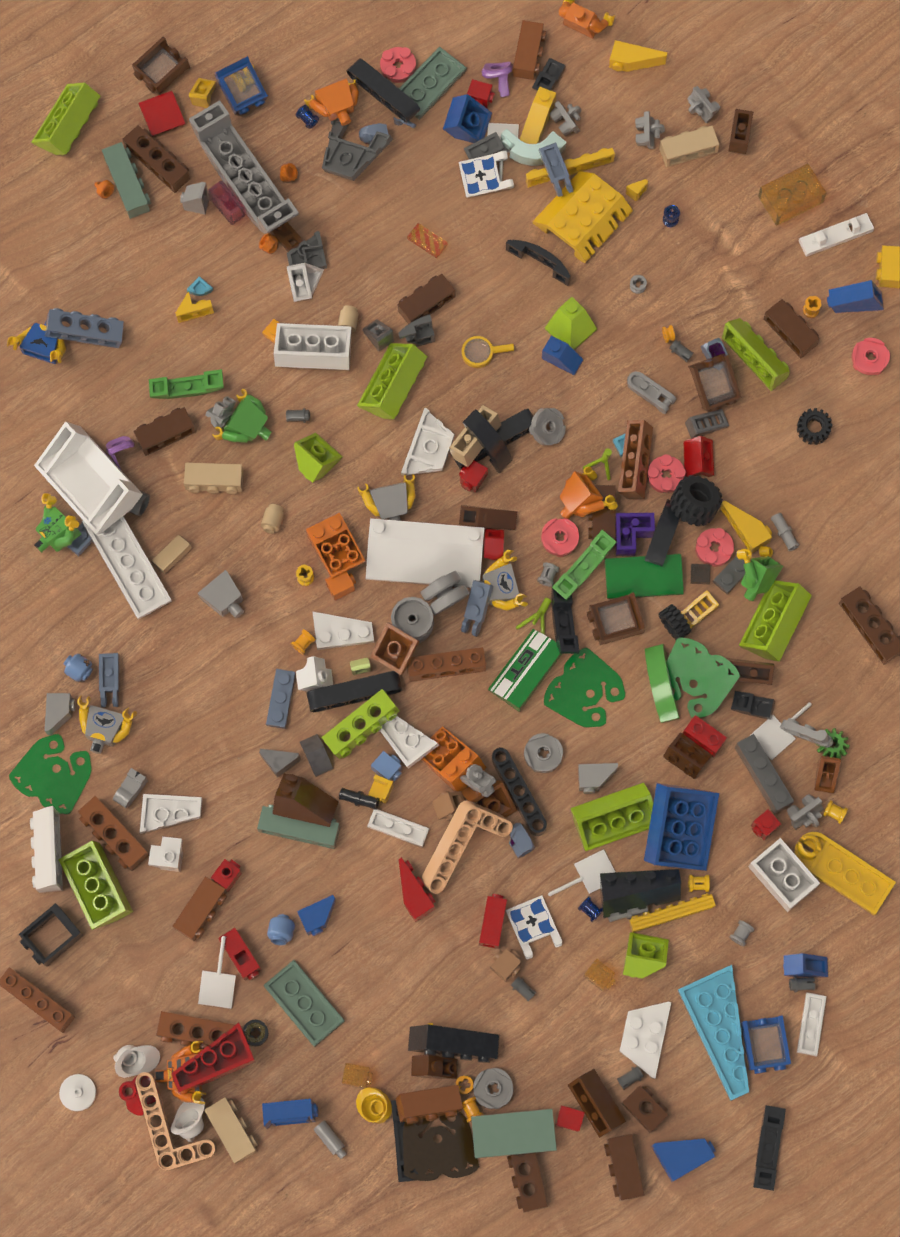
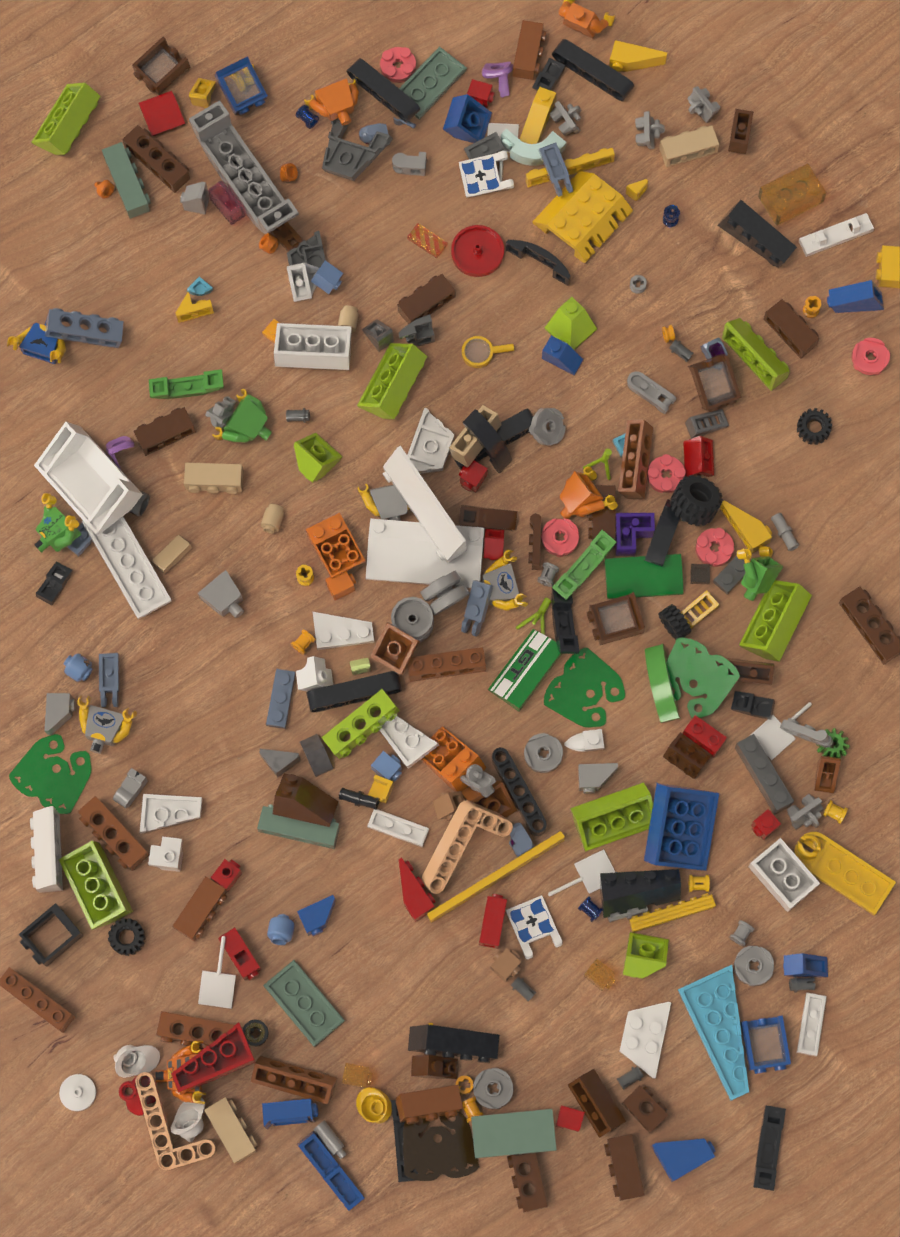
(54, 583): none -> black slope
(135, 945): none -> black tyre
(293, 1079): none -> dark orange brick
(327, 277): none -> medium blue brick
(330, 1171): none -> blue slope
(410, 164): none -> light grey leg
(424, 505): none -> white slope
(477, 250): none -> red piece
(495, 877): none -> yellow tile
(535, 540): none -> reddish brown plate
(586, 741): none -> white plate
(593, 70): none -> black beam
(754, 954): none -> light grey plate
(757, 234): none -> black wedge

